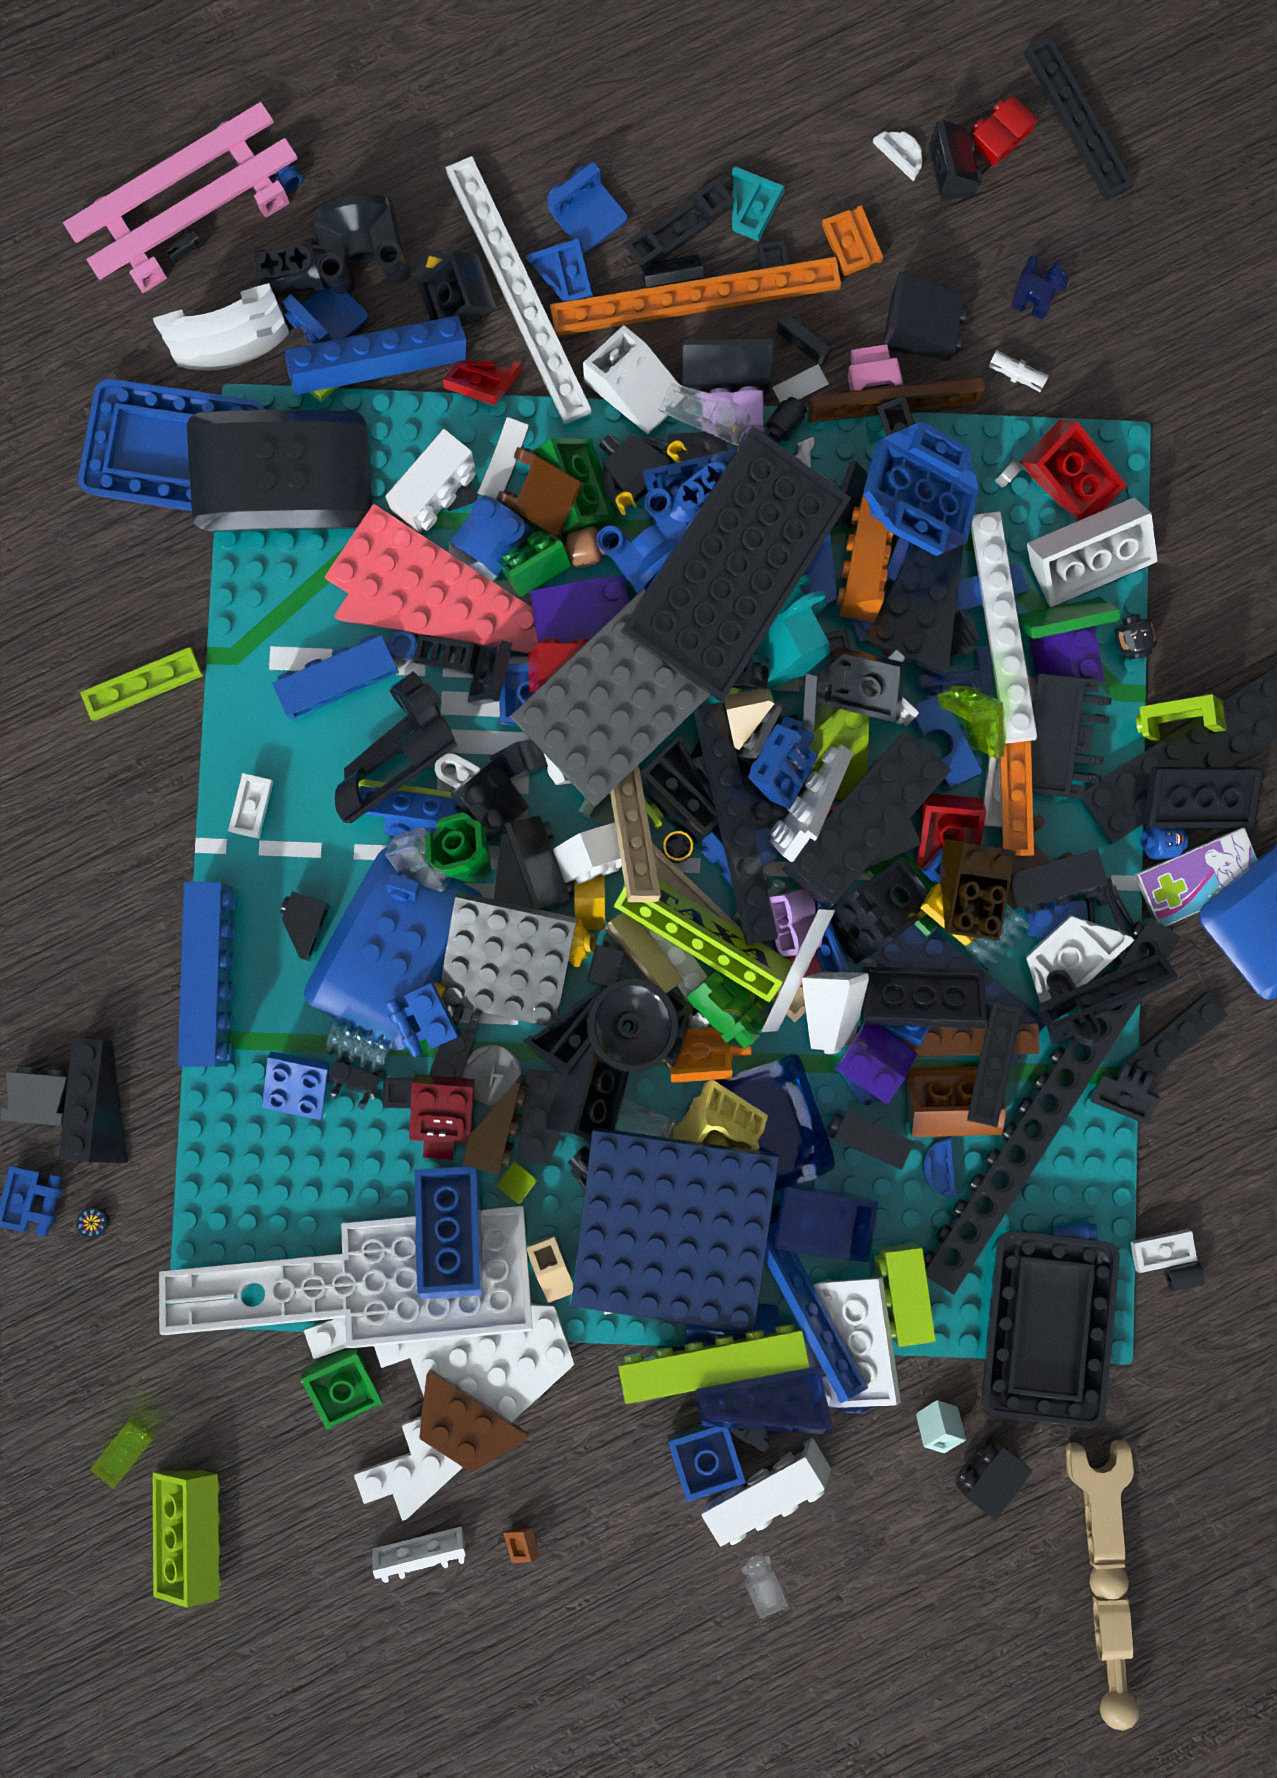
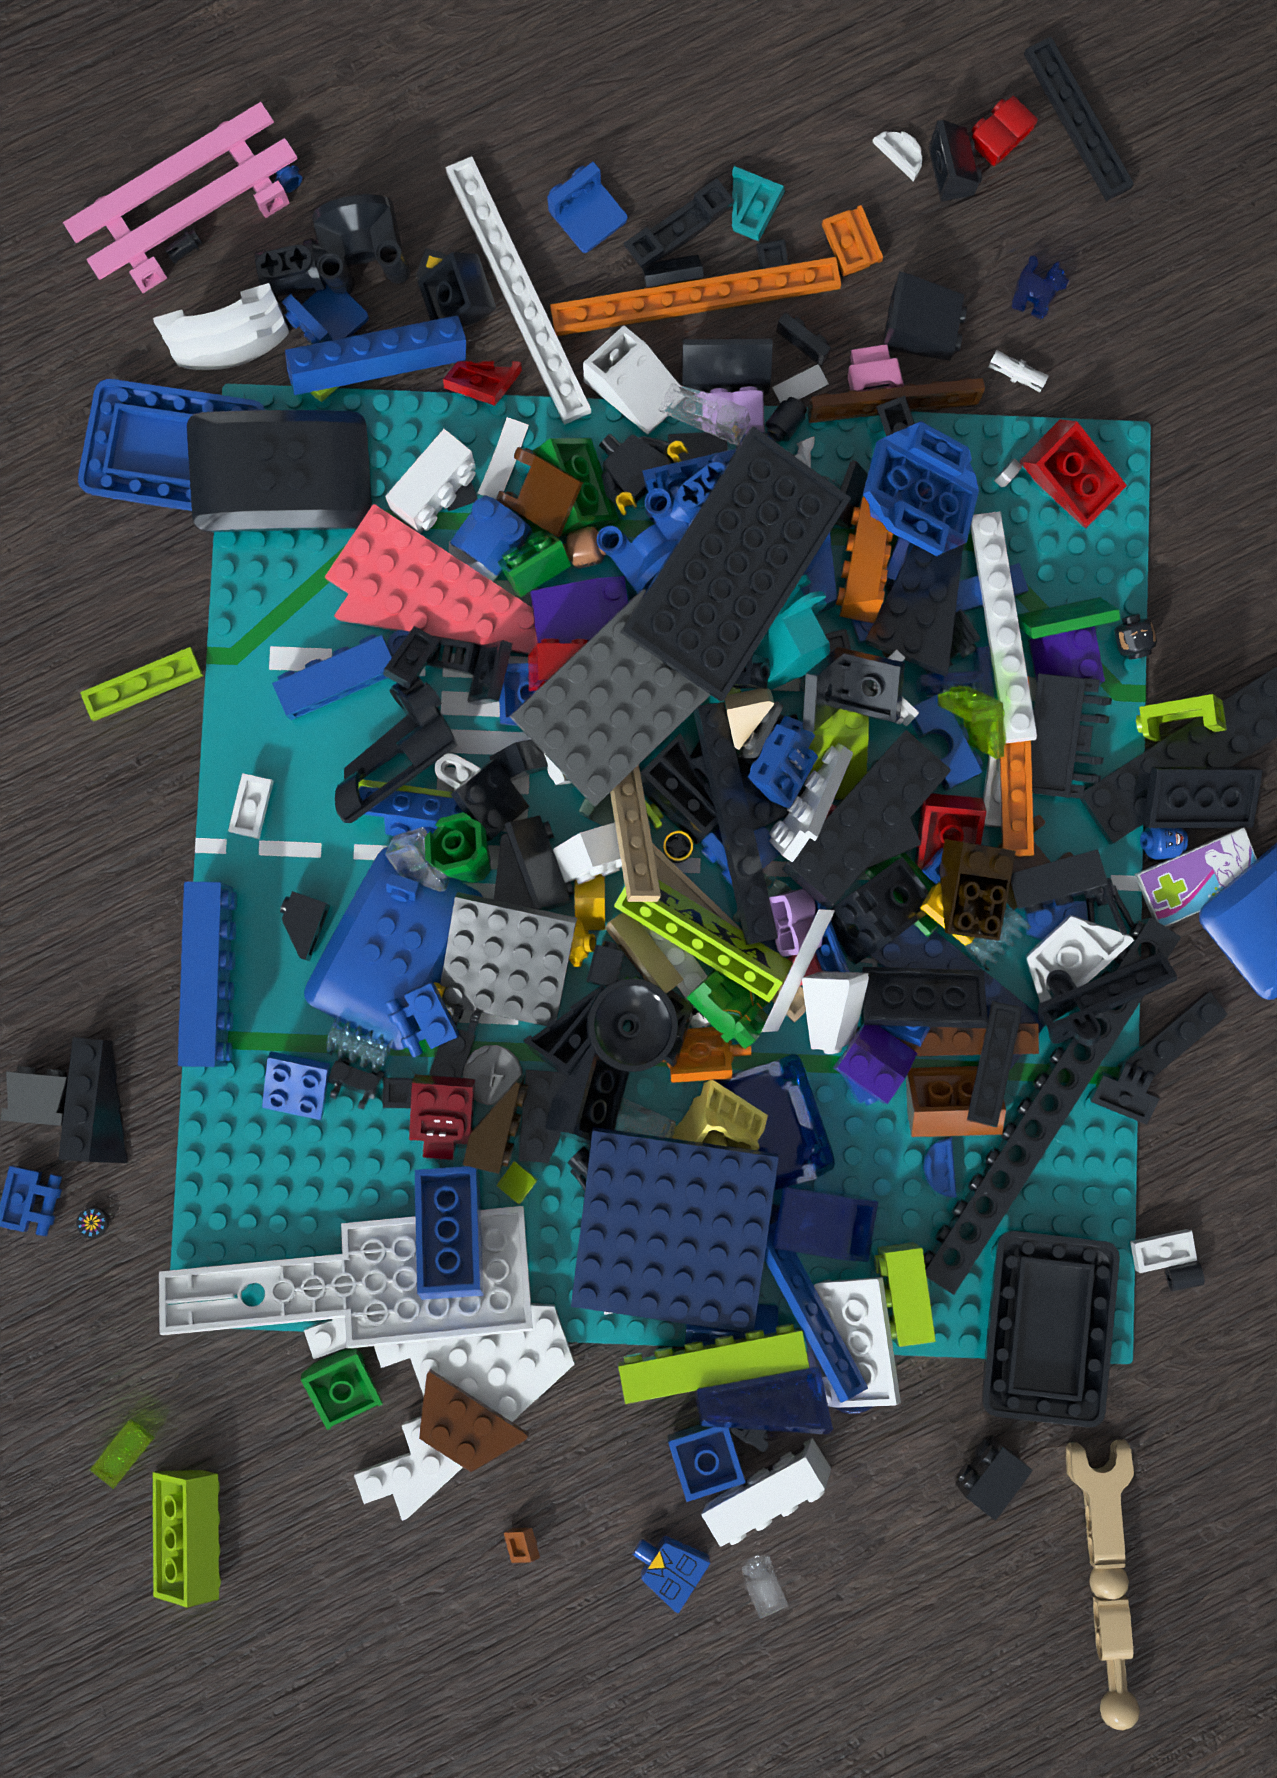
(411, 657): none -> black plate
(418, 1553): white plate -> none
(550, 1267): tan slope -> none
(564, 270): blue wing -> none
(671, 1569): none -> blue torso
(869, 1138): black brick -> none
(940, 1426): light aqua panel -> none
(1077, 1230): blue cone -> none
(1093, 551): white slope -> none

